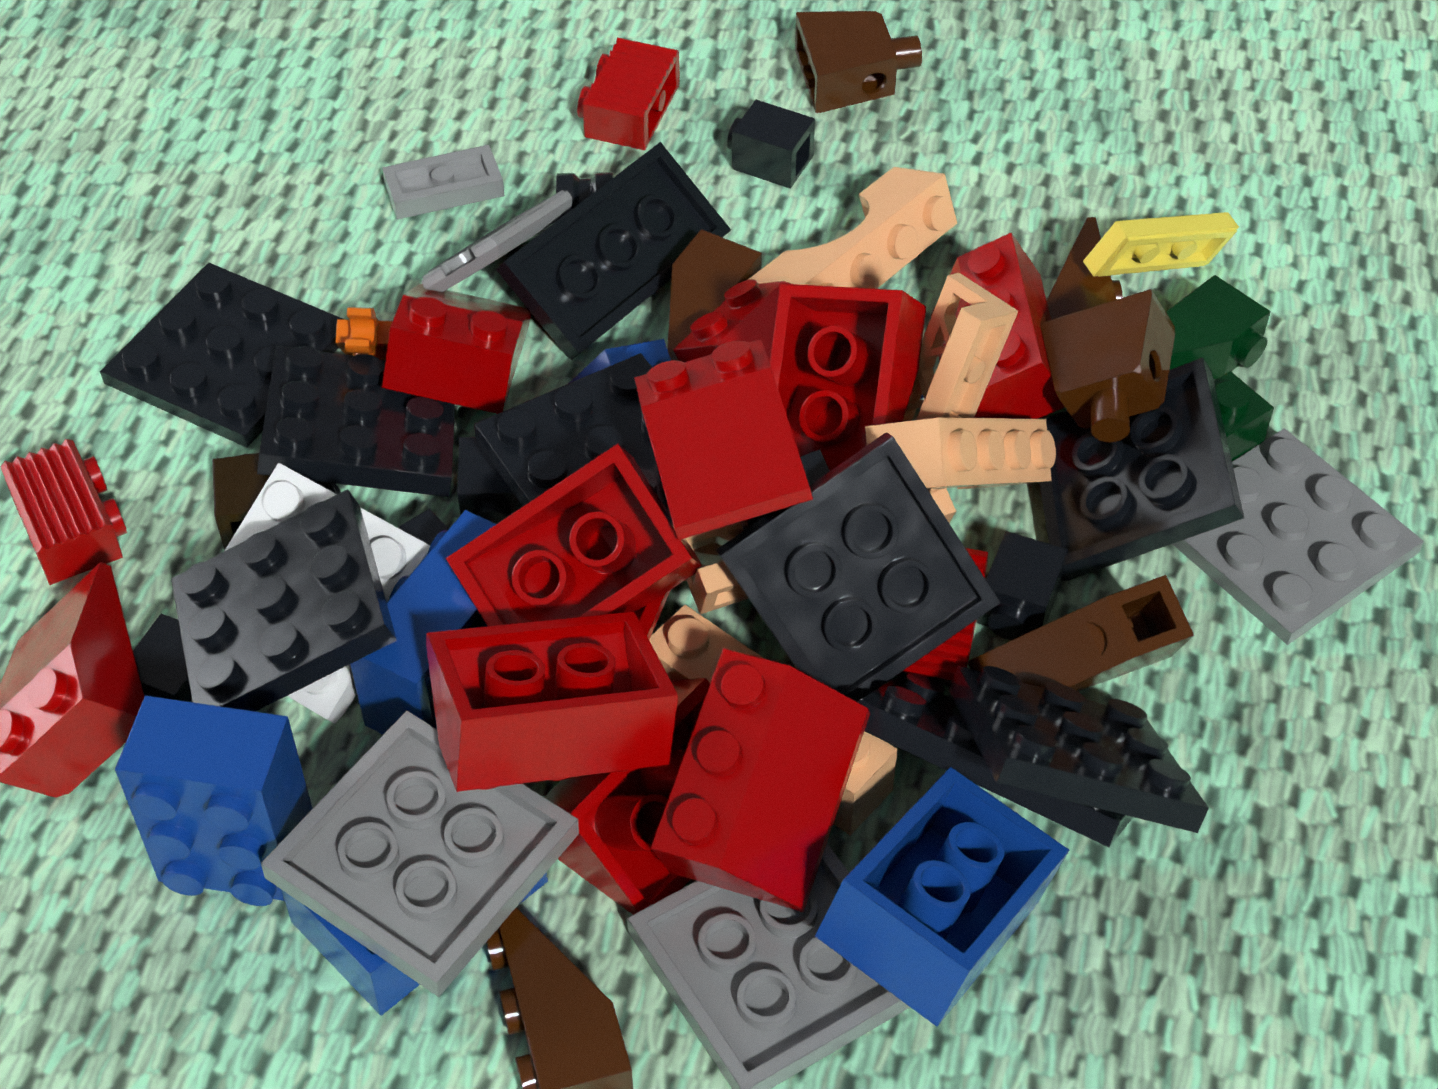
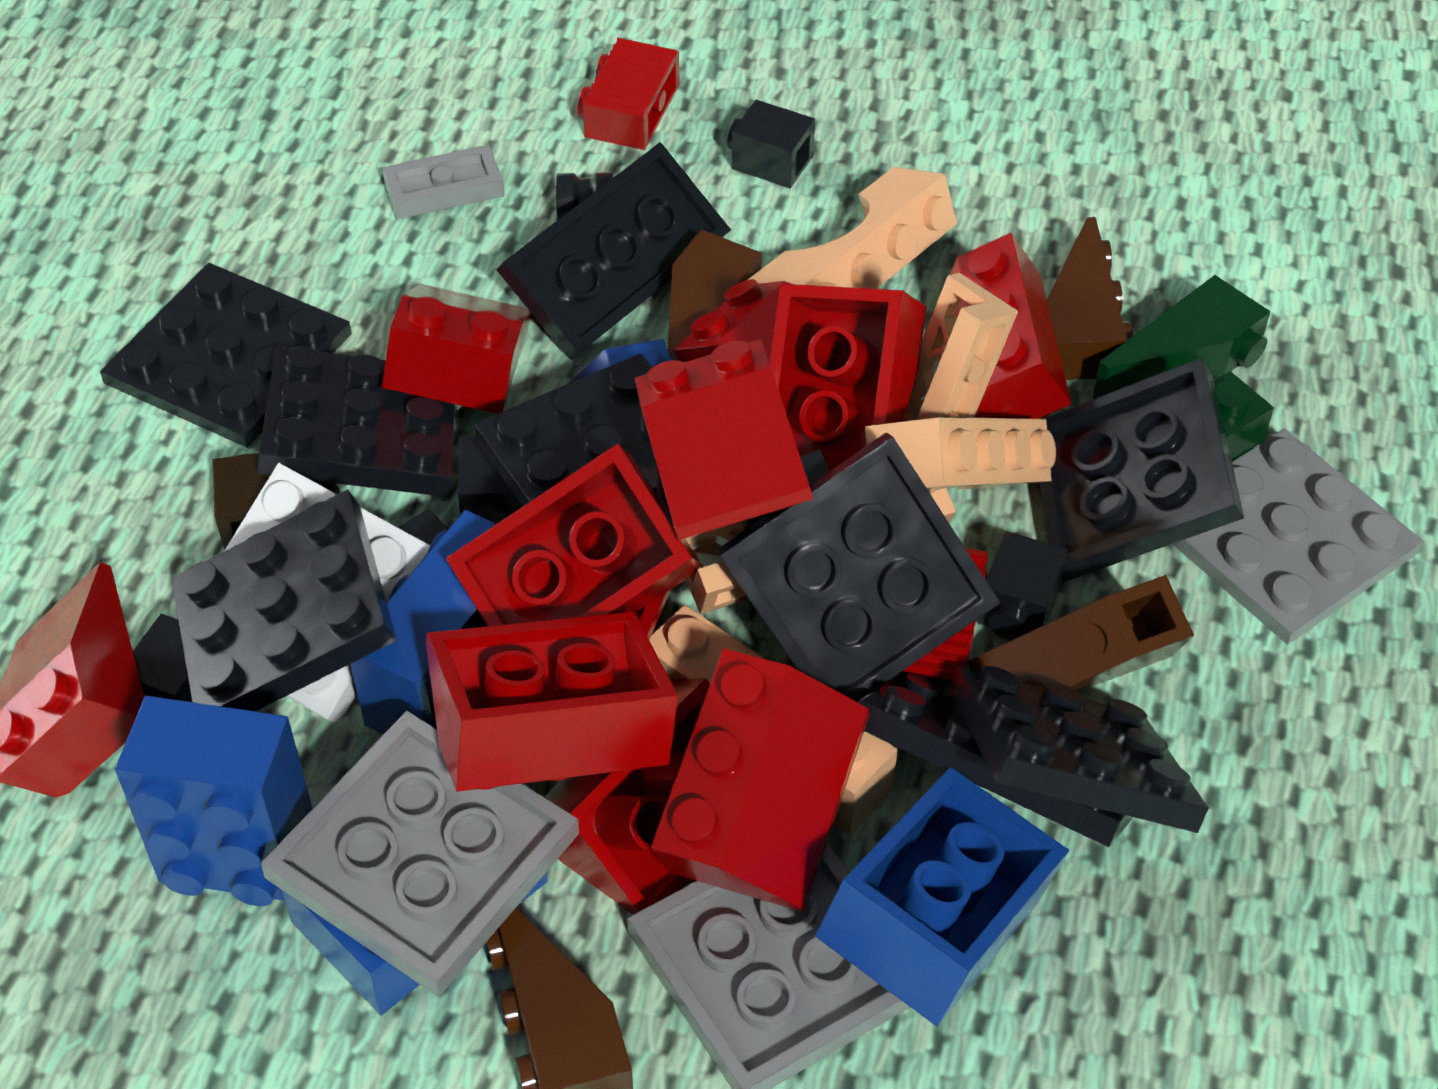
(63, 510): red brick -> none
(363, 333): orange plate -> none
(497, 243): light grey tile -> none
(850, 57): reddish brown torso -> none
(1111, 362): reddish brown torso -> none
(1160, 244): light yellow tile -> none

